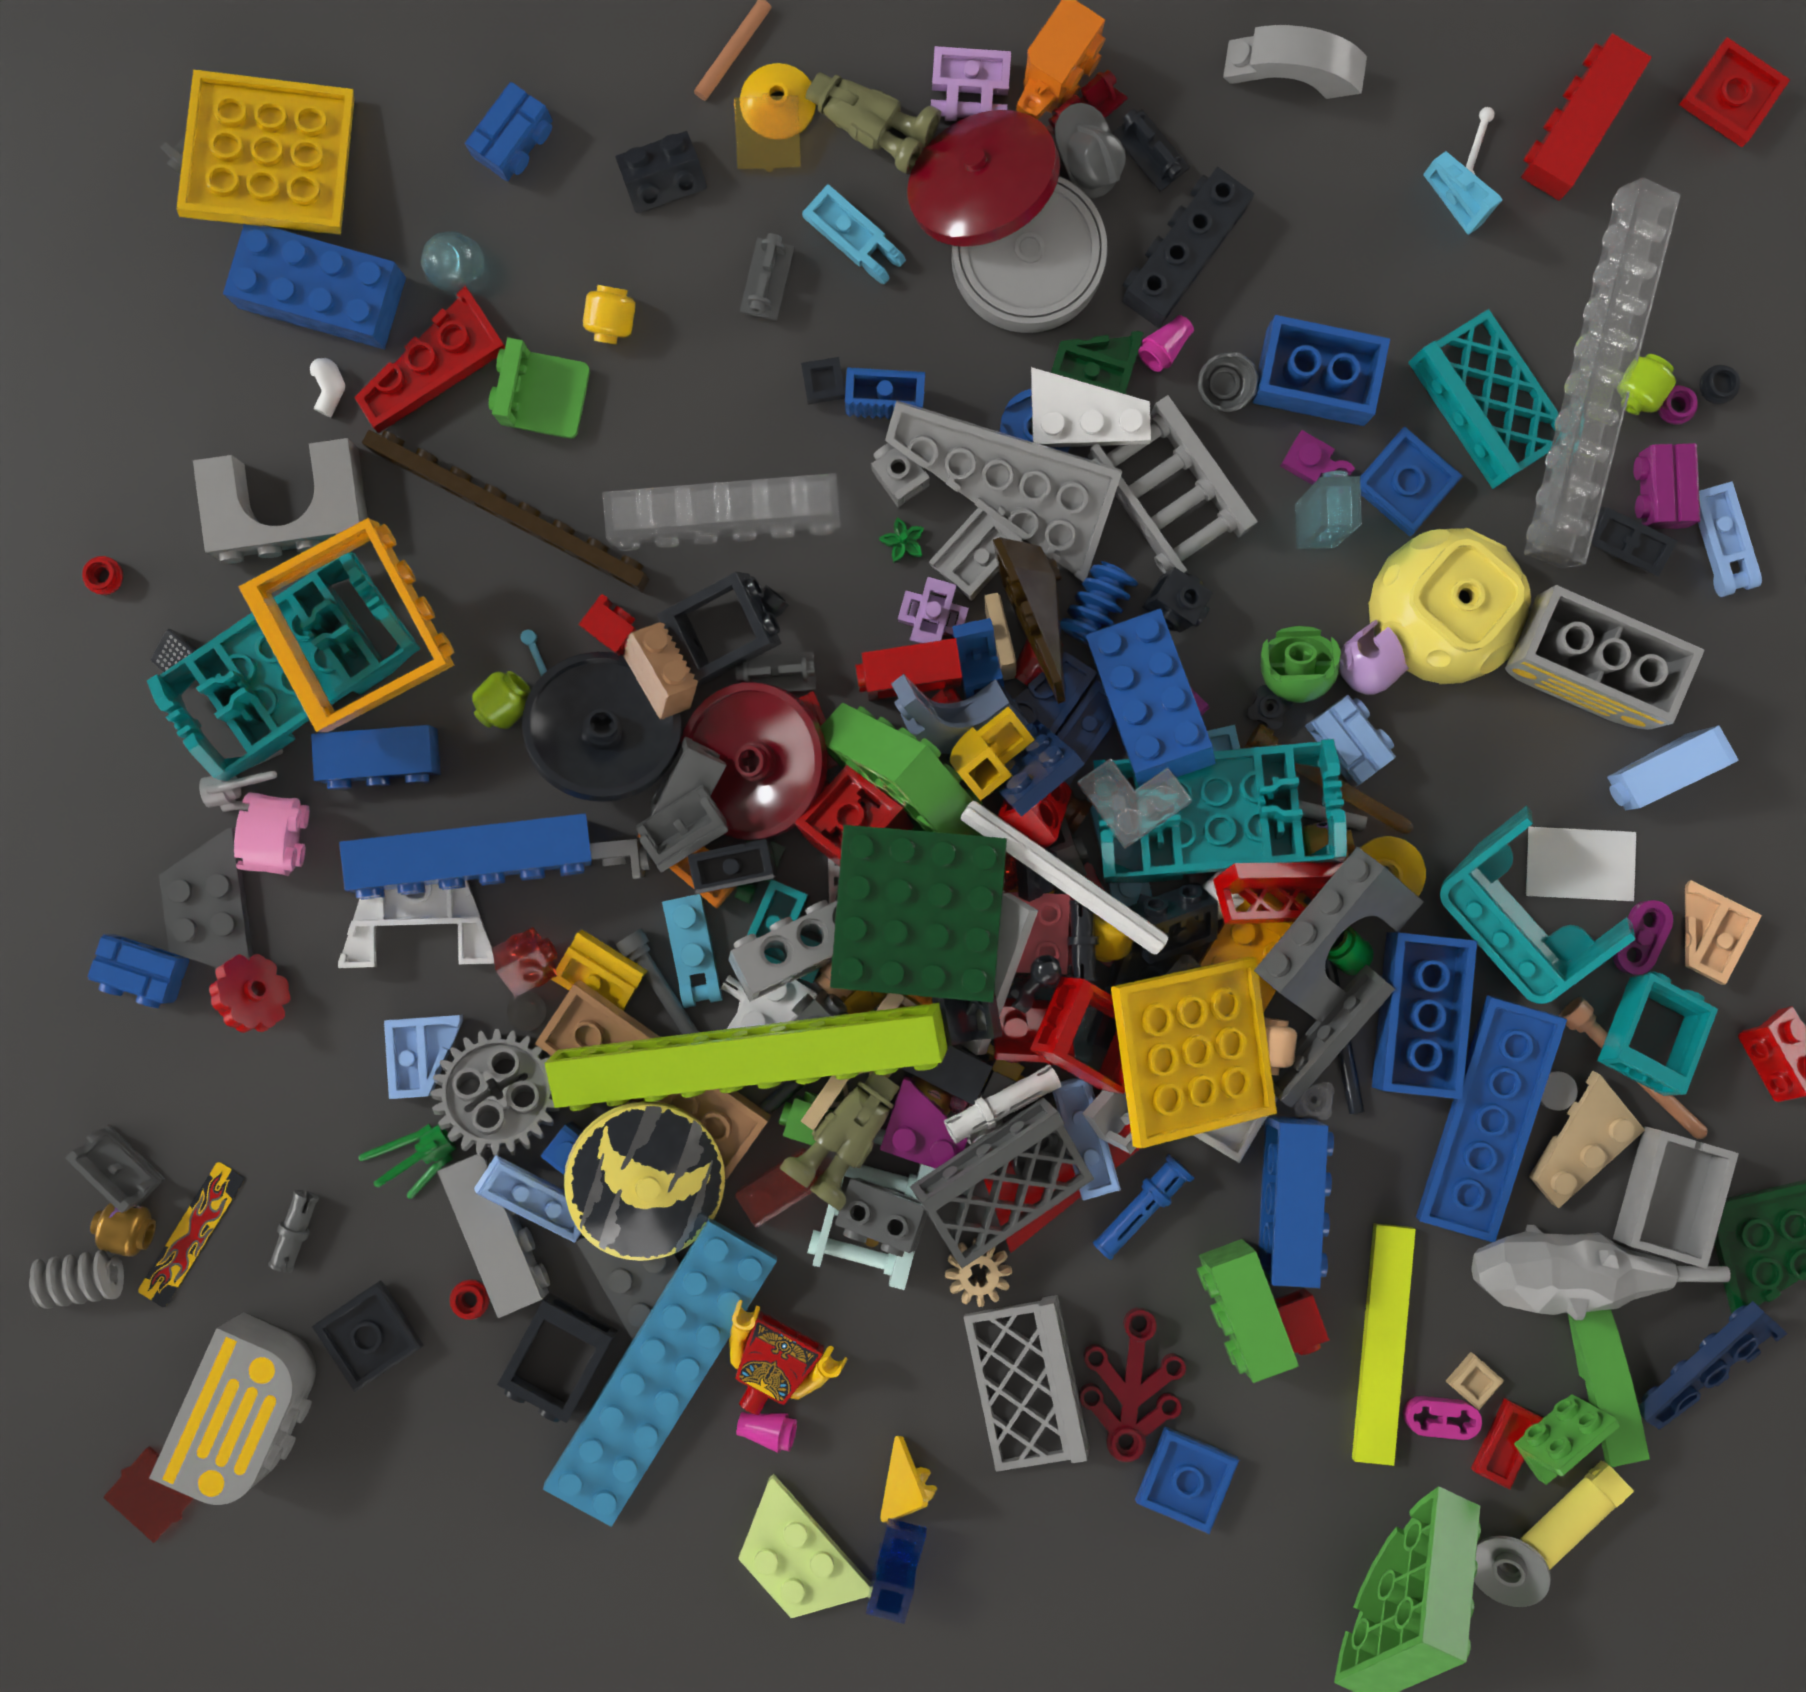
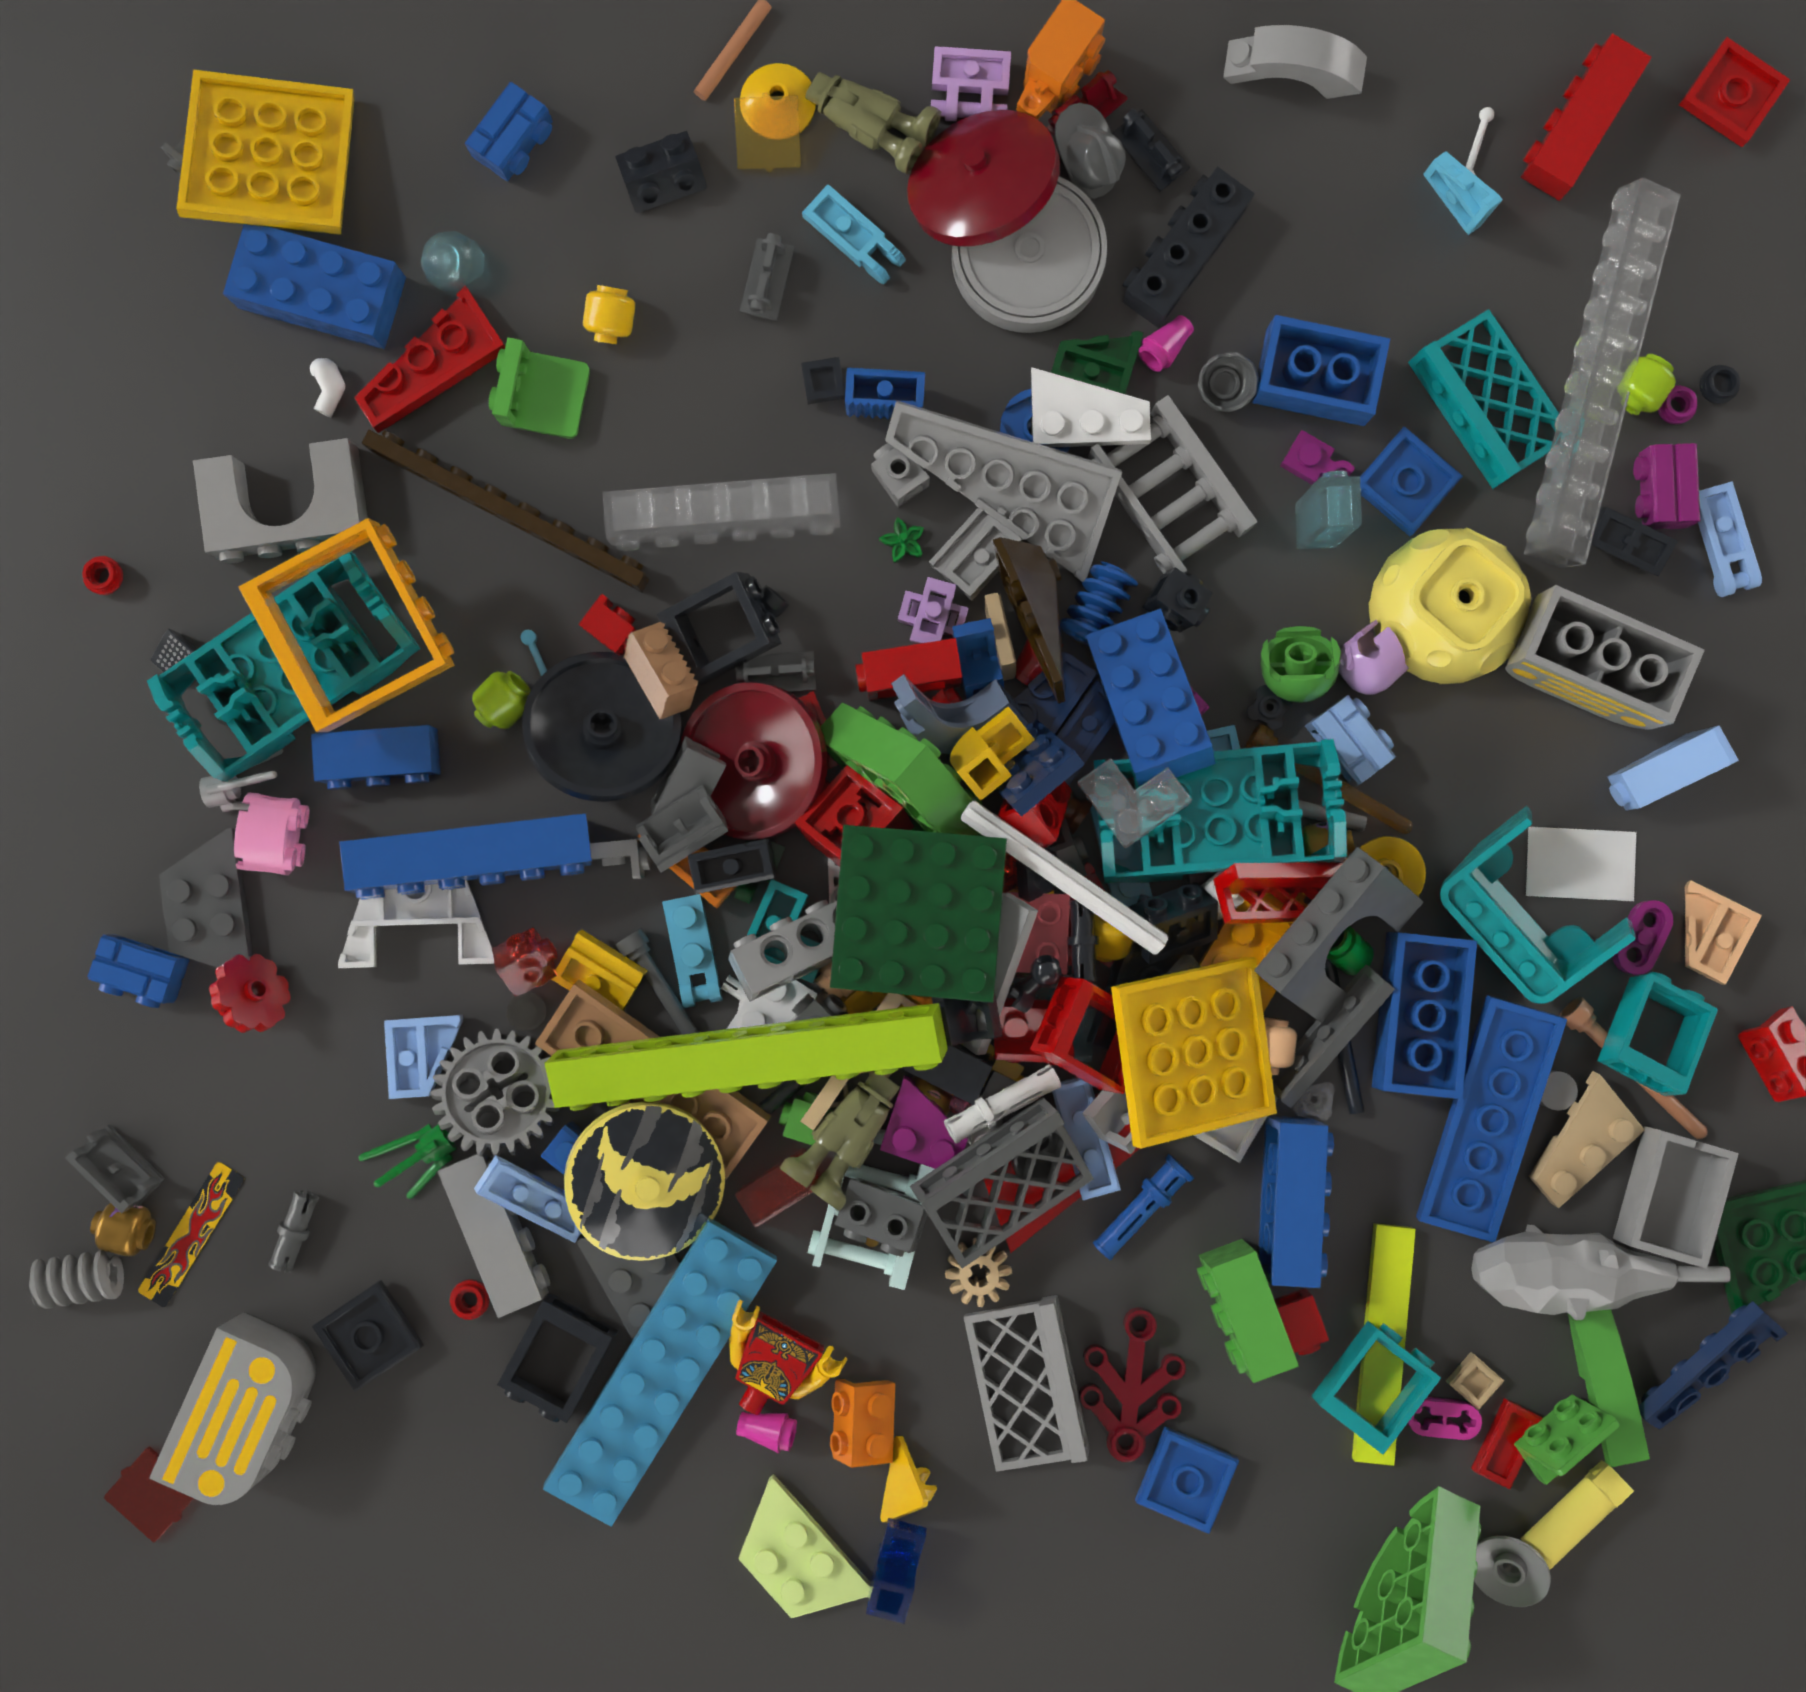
(863, 1422): none -> orange bracket
(1404, 1405): none -> teal window

